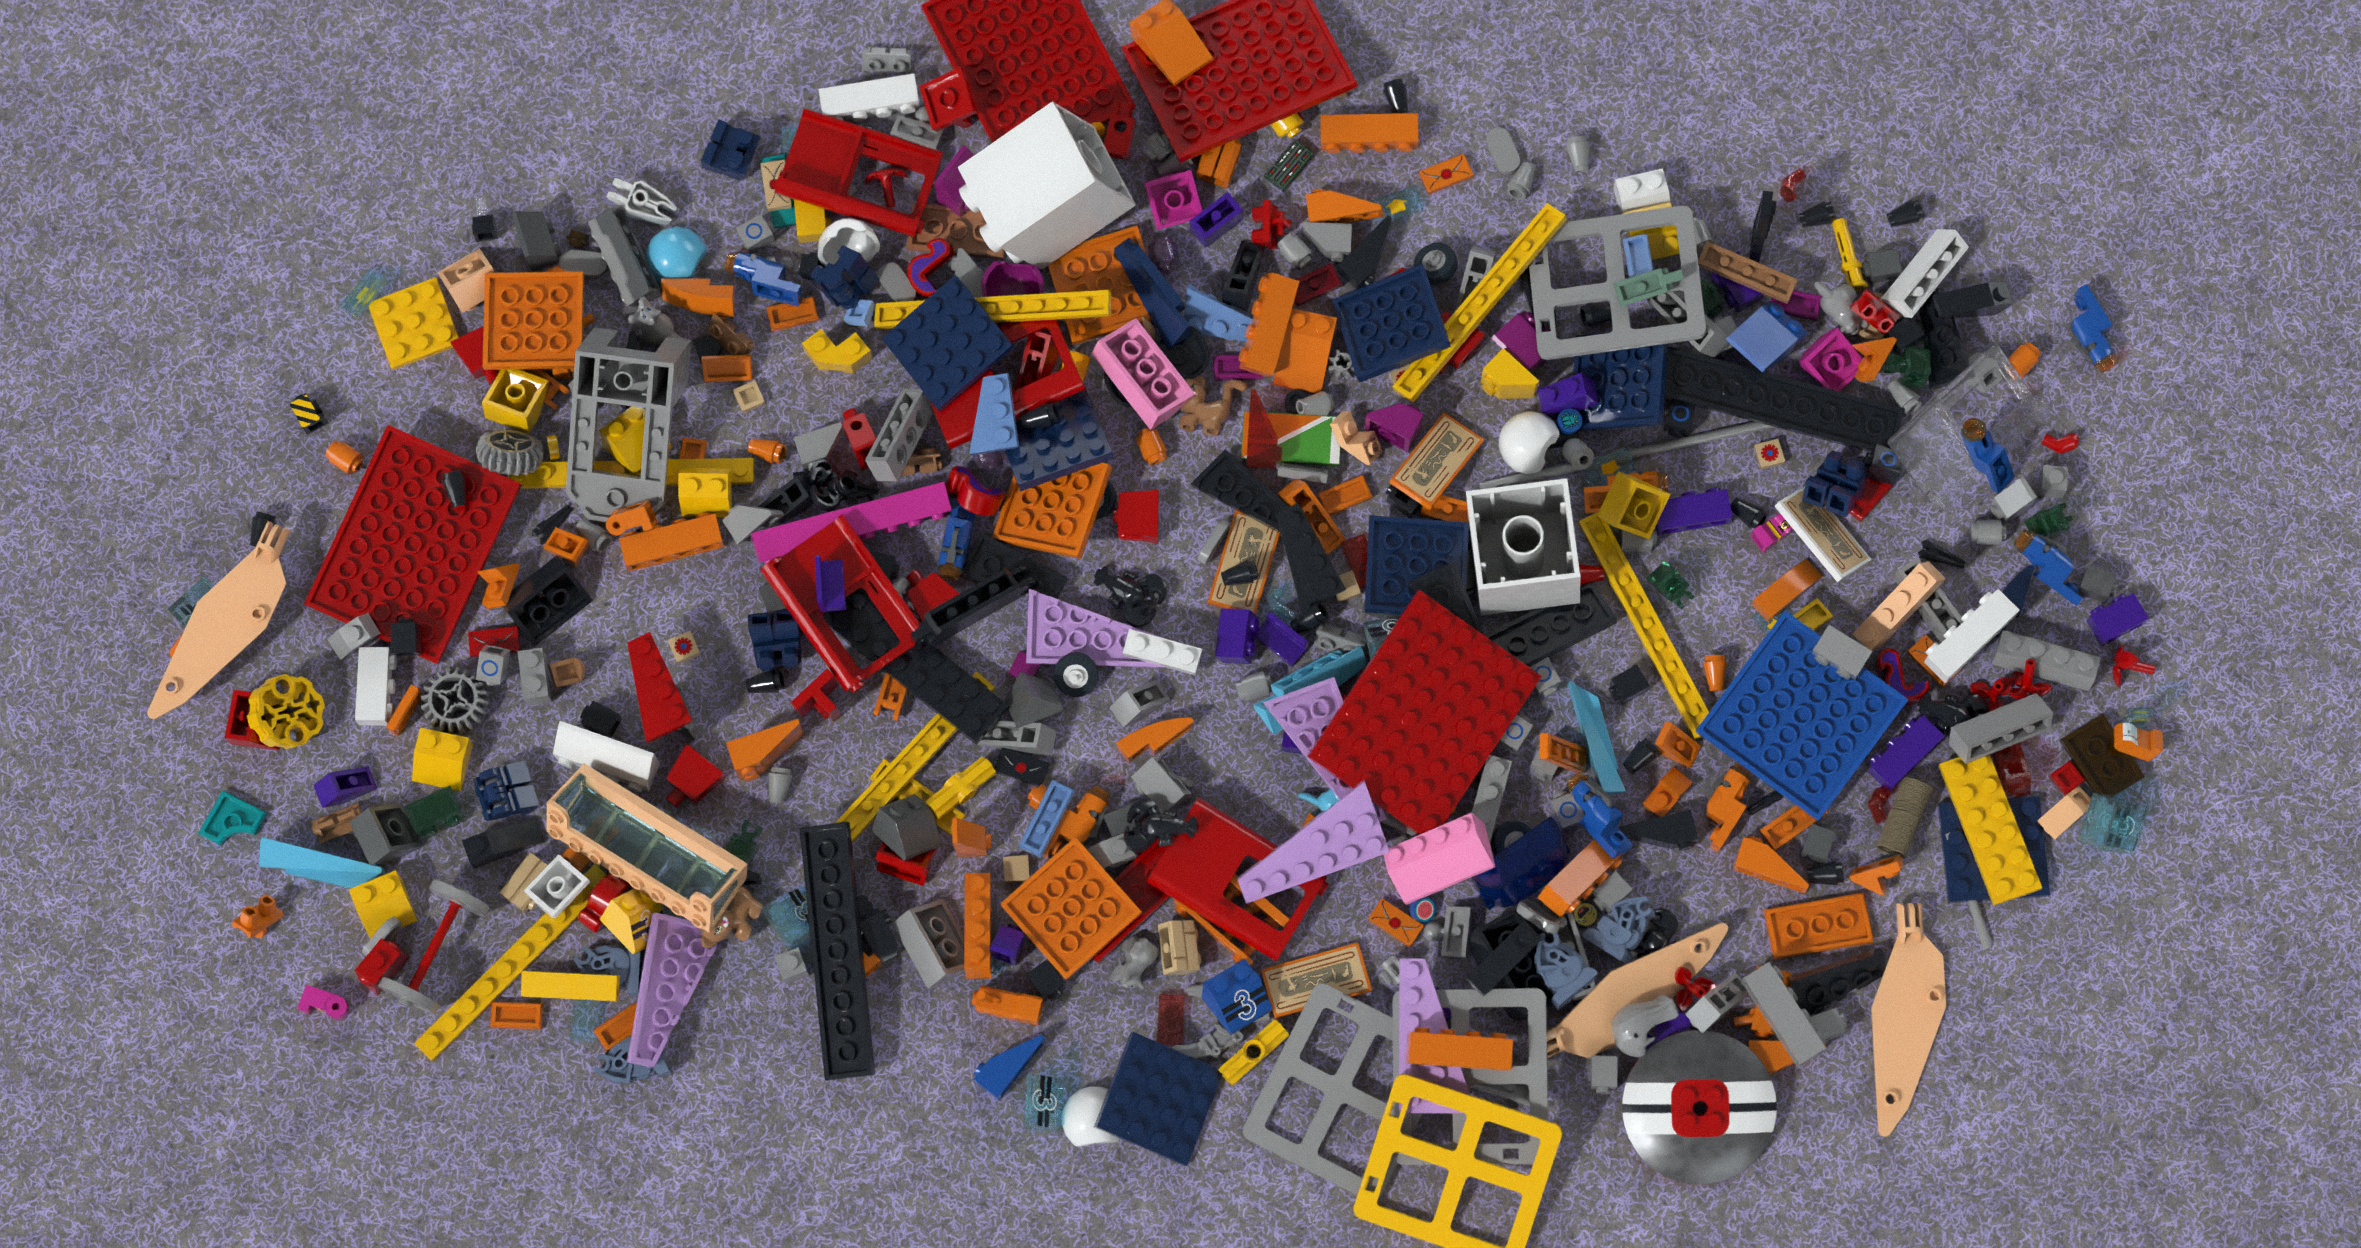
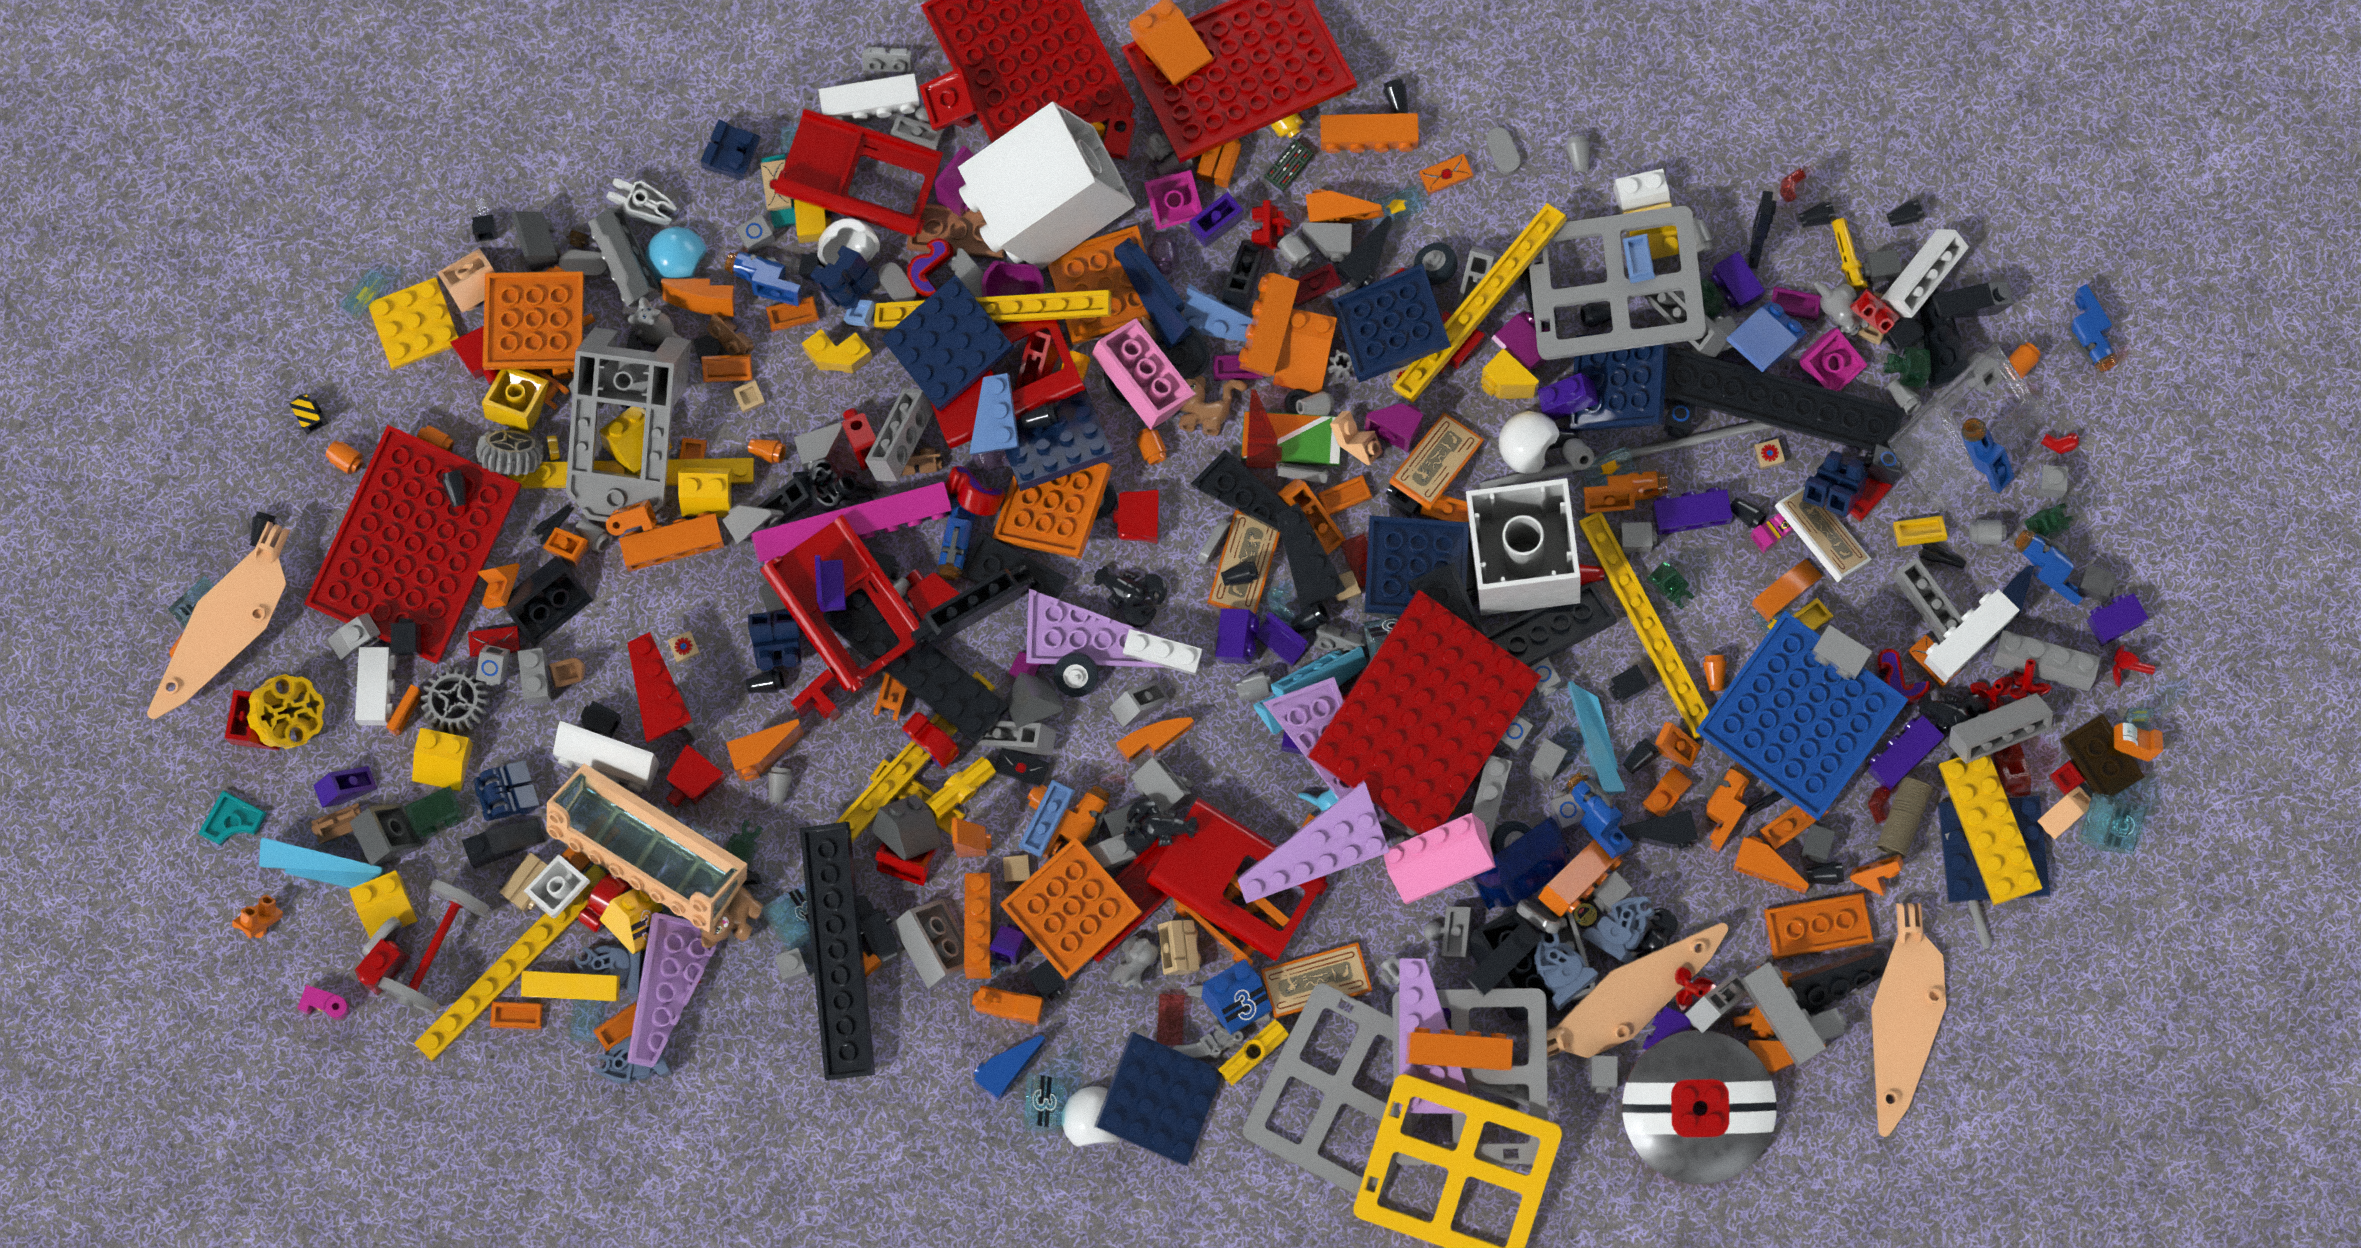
(436, 438): none -> orange brick
(885, 177): red plant -> none
(931, 740): none -> red animal
(1395, 922): orange tile -> none
(1423, 910): tile -> none
(1521, 182): light grey cone -> none
(1562, 753): orange tile -> none
(1569, 421): tile -> none
(1633, 505): yellow slope -> none
(1636, 1019): light grey piece -> none
(1646, 285): sand green hinge -> none
(1747, 272): medium nougat plate -> none
(1876, 354): orange slope -> none
(1899, 606): light nougat brick -> none
(1920, 531): none -> yellow tile
(2013, 501): light grey slope -> none

